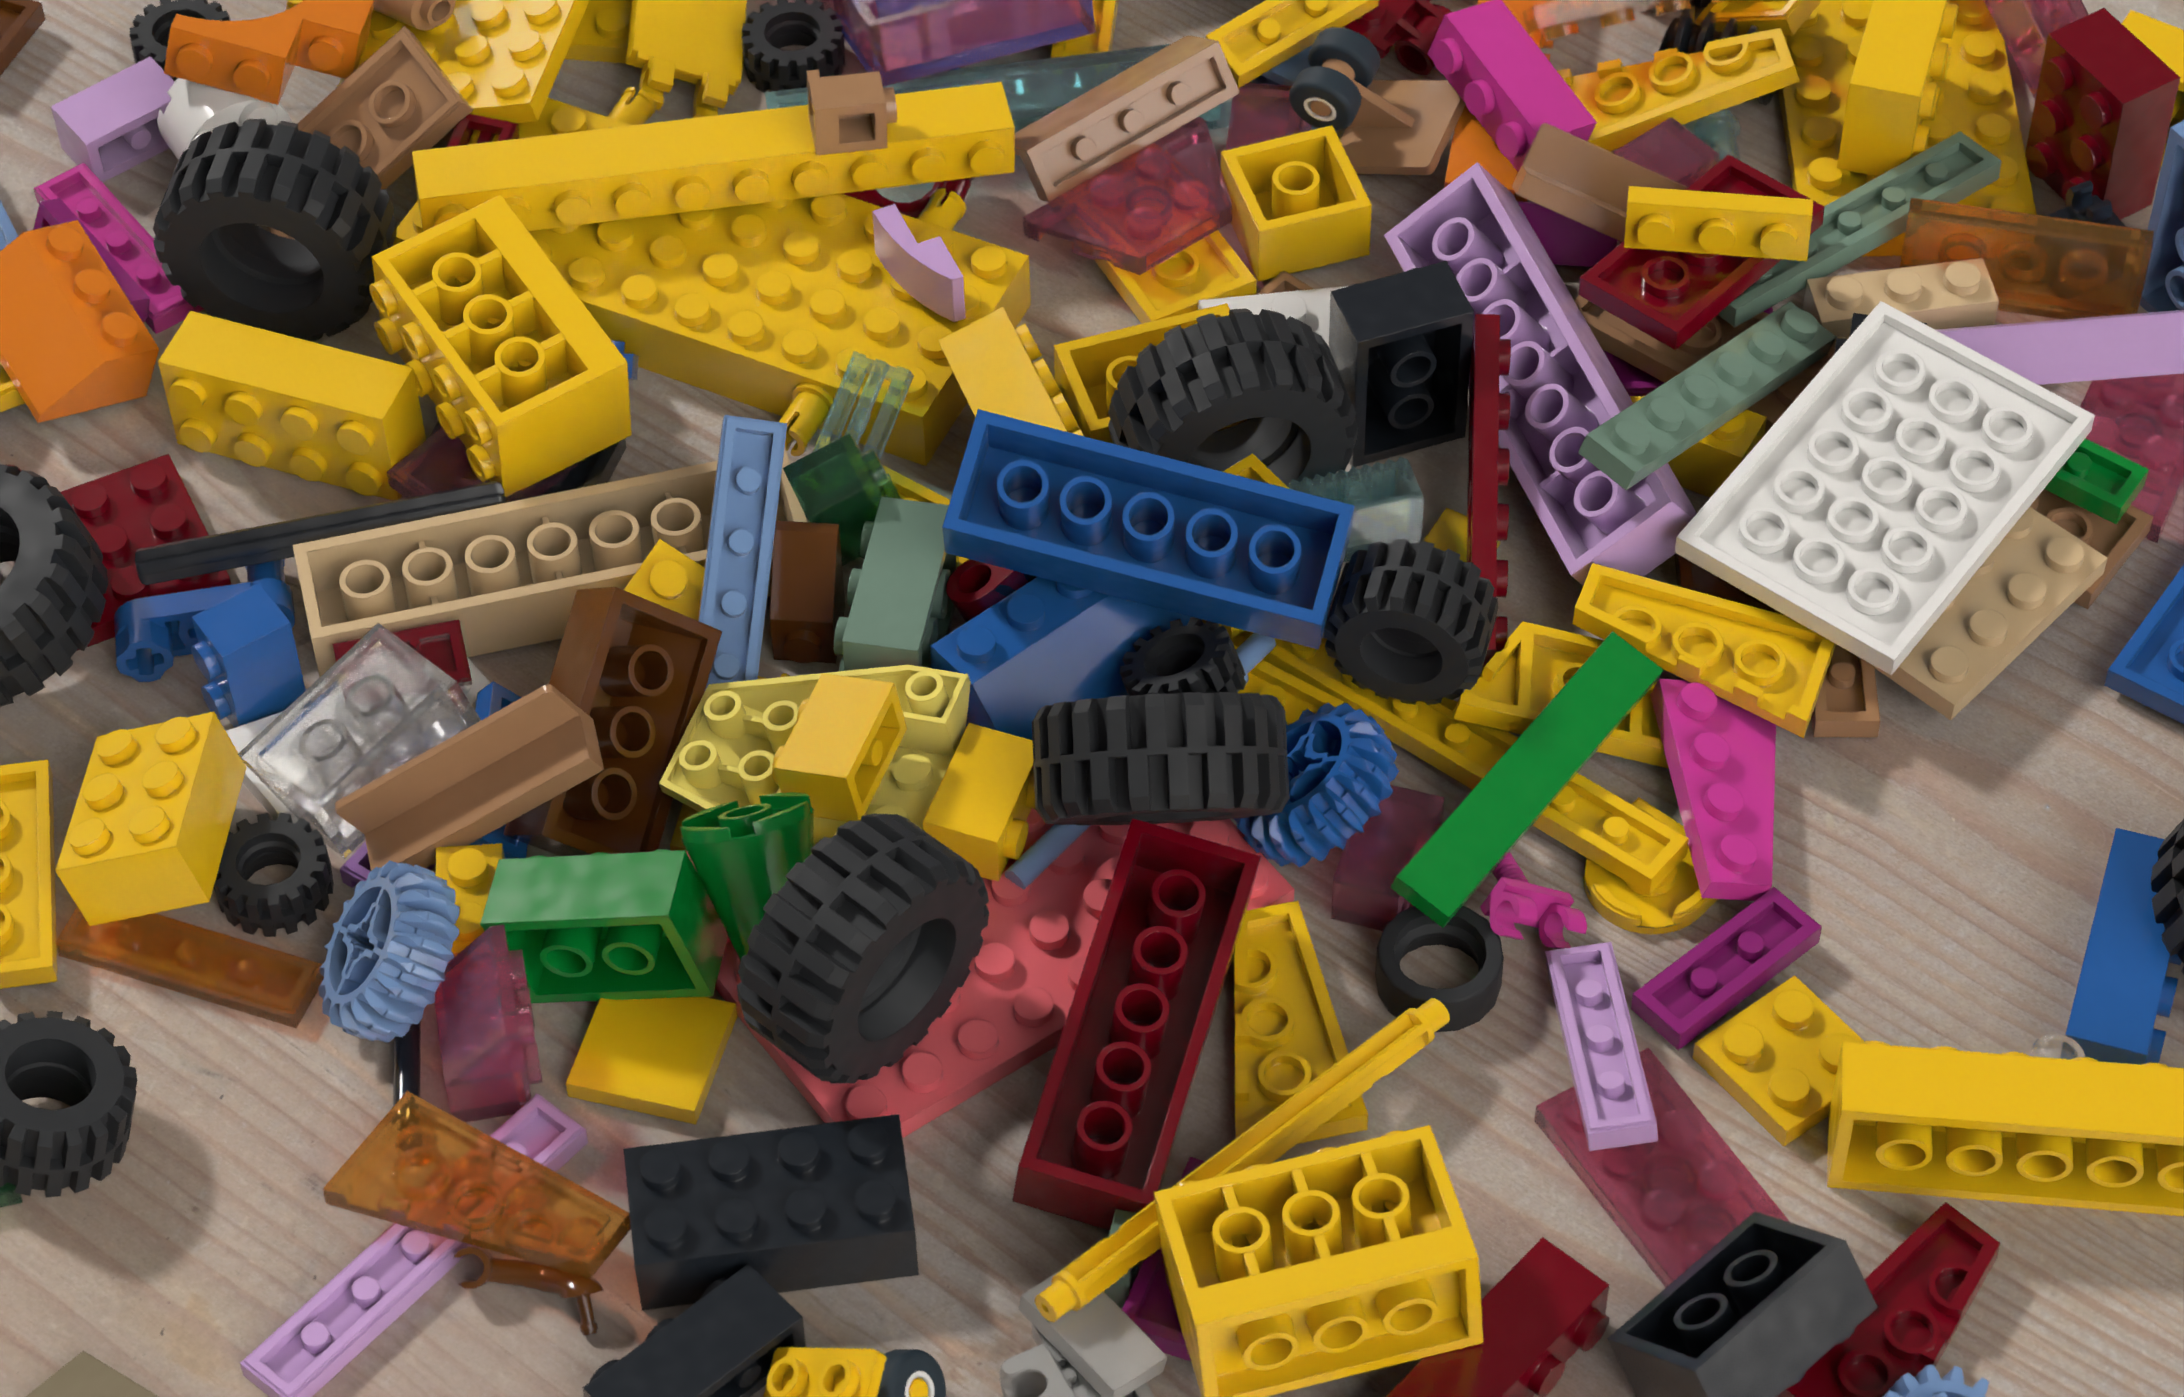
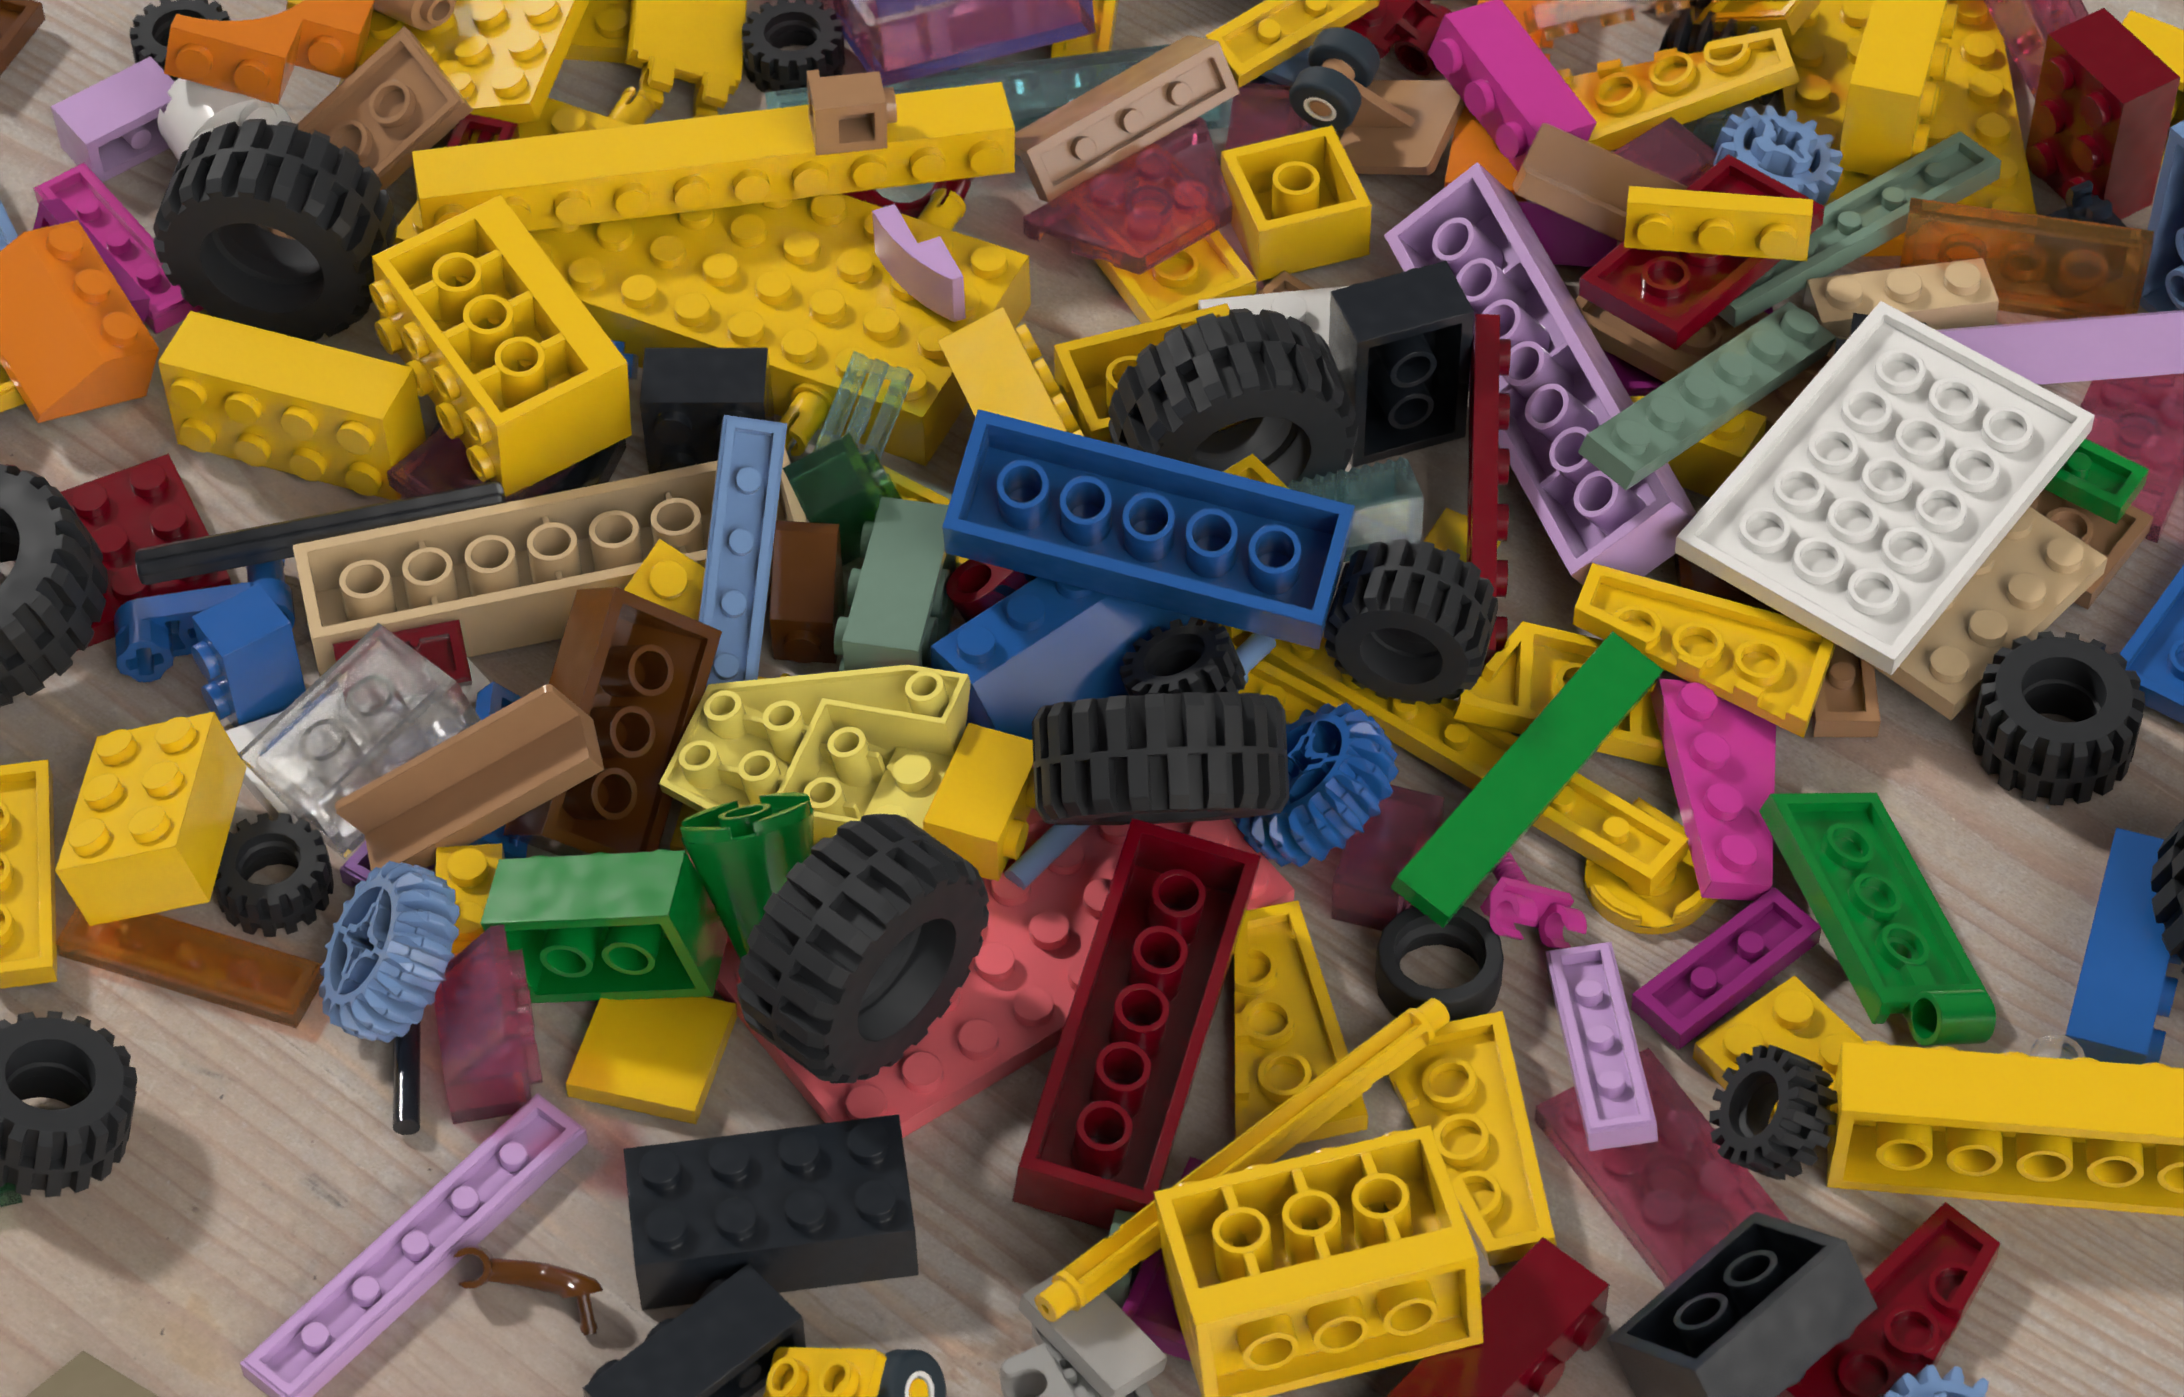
(470, 1188): clear orange wing -> none
(689, 394): none -> black brick
(841, 745): yellow brick -> none
(1475, 1105): none -> yellow wing
(1783, 151): none -> medium blue gear
(1798, 1120): none -> black tyre
(1880, 915): none -> green hinge
(2050, 755): none -> black tyre

